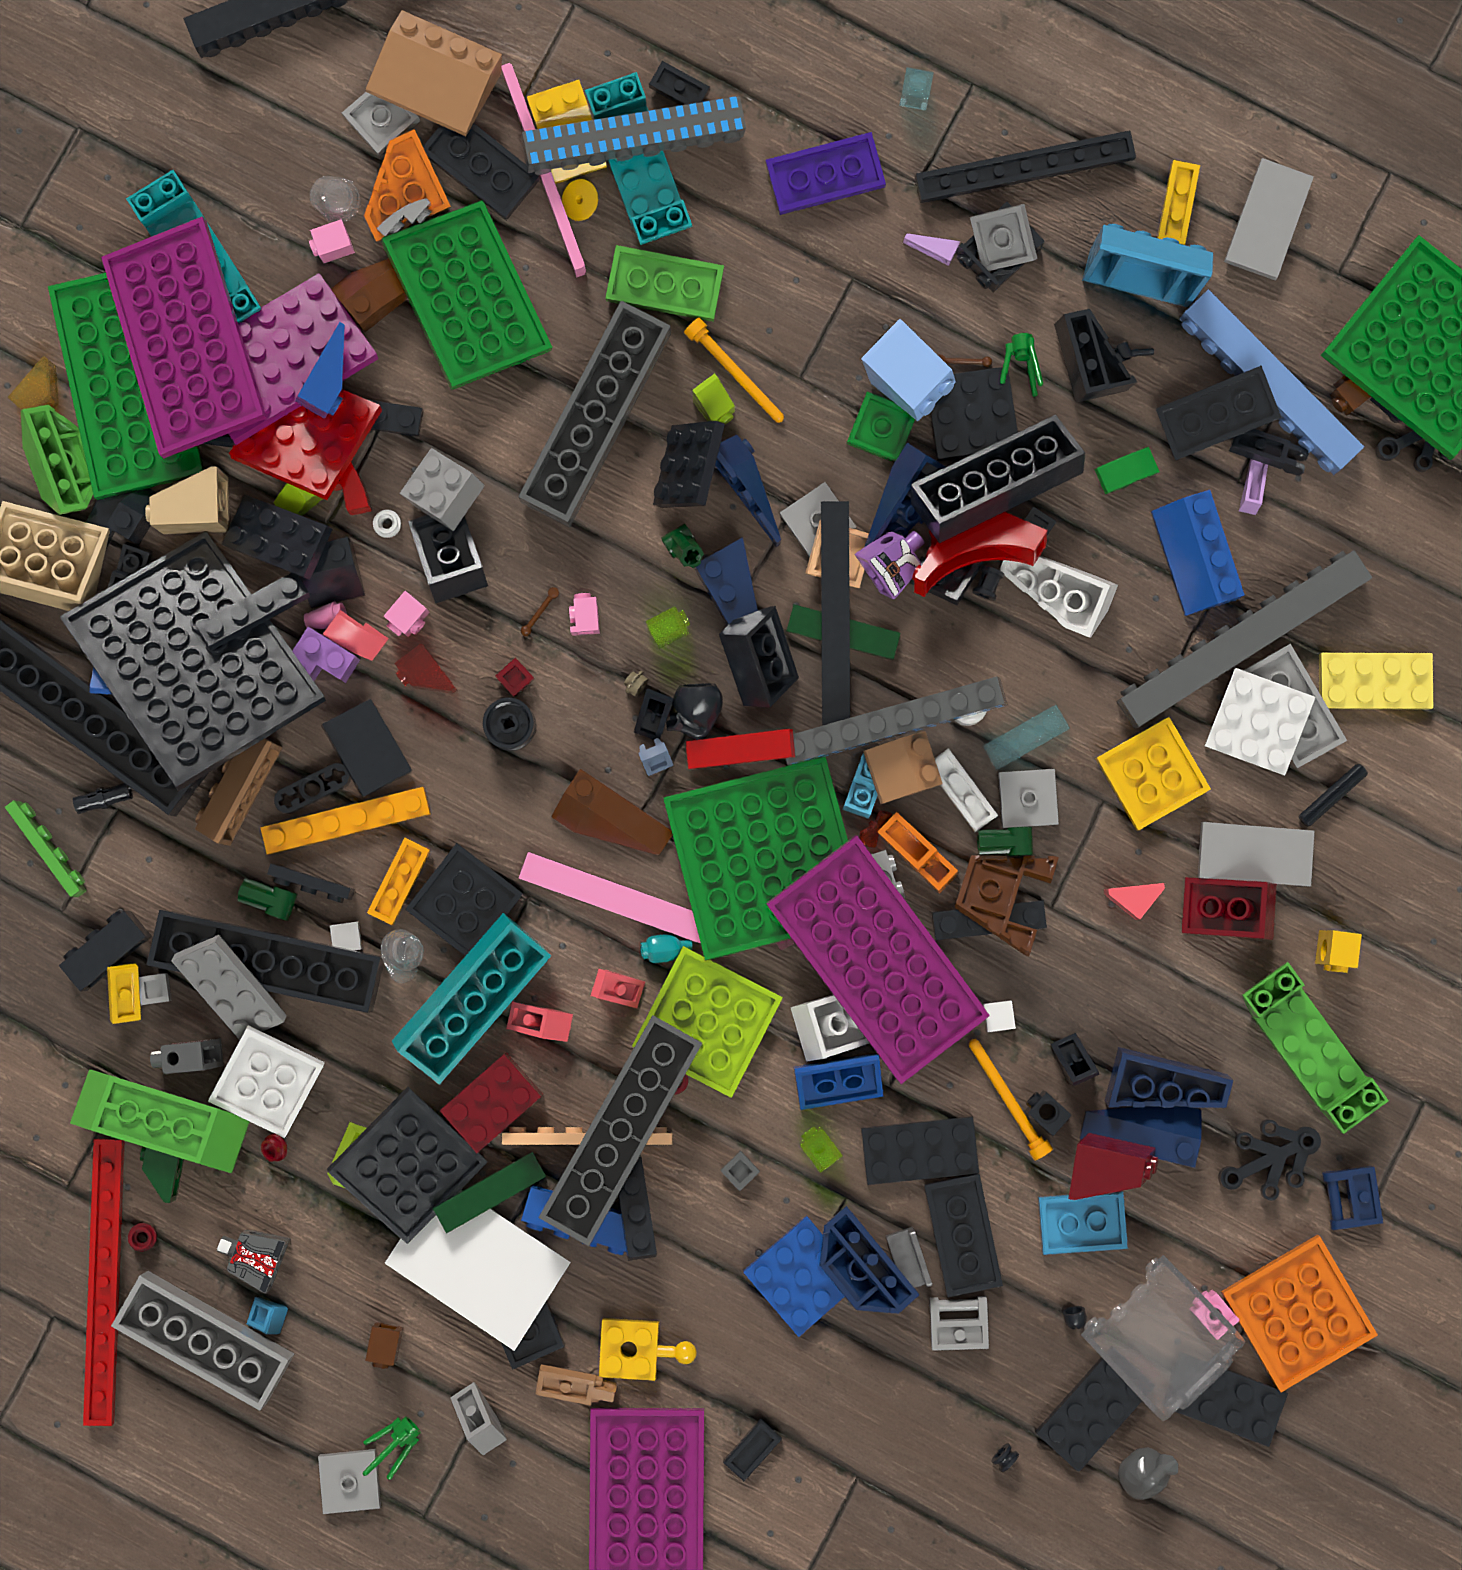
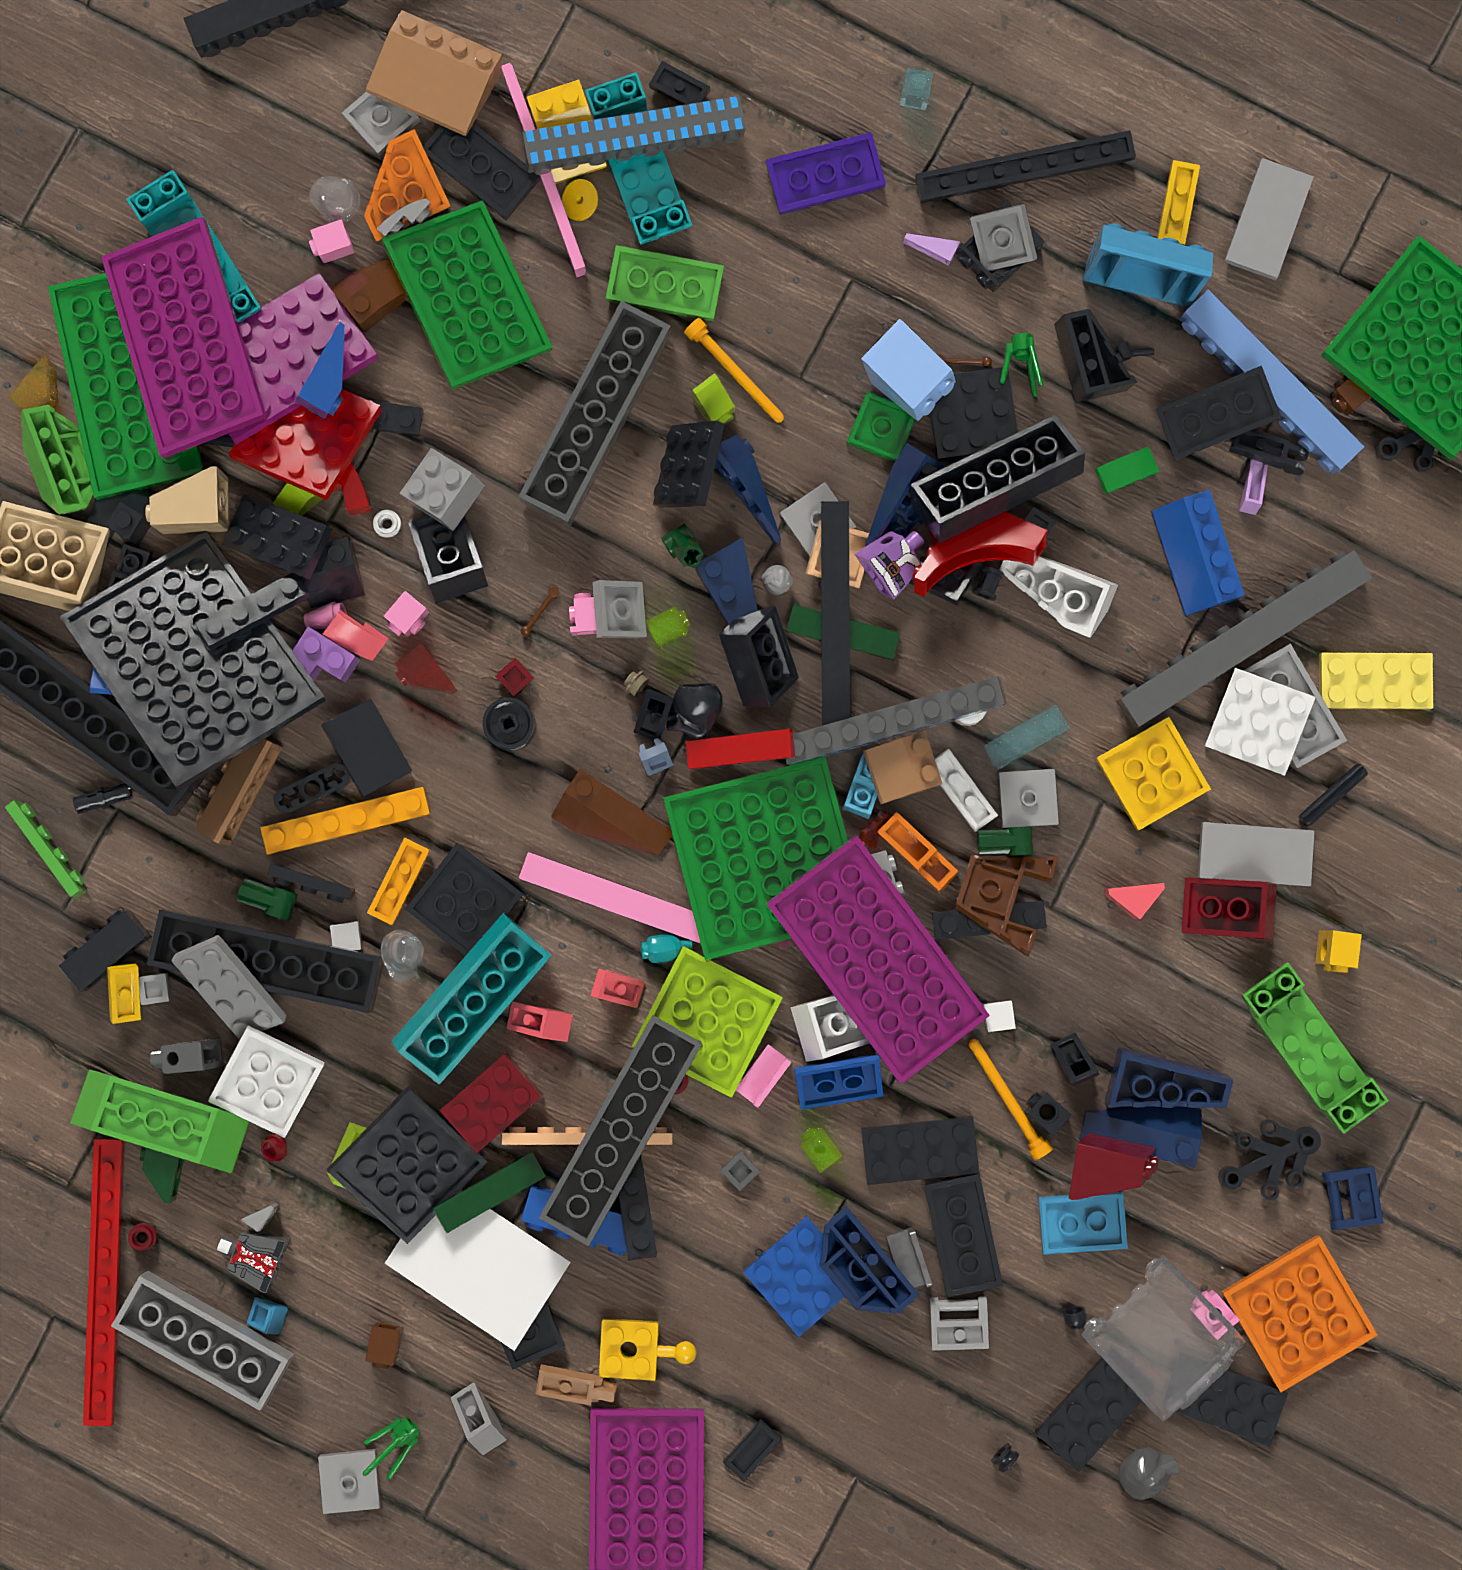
(260, 1218): none -> light grey slope
(619, 609): none -> light grey plate
(763, 1075): none -> bright pink panel
(777, 580): none -> light grey piece

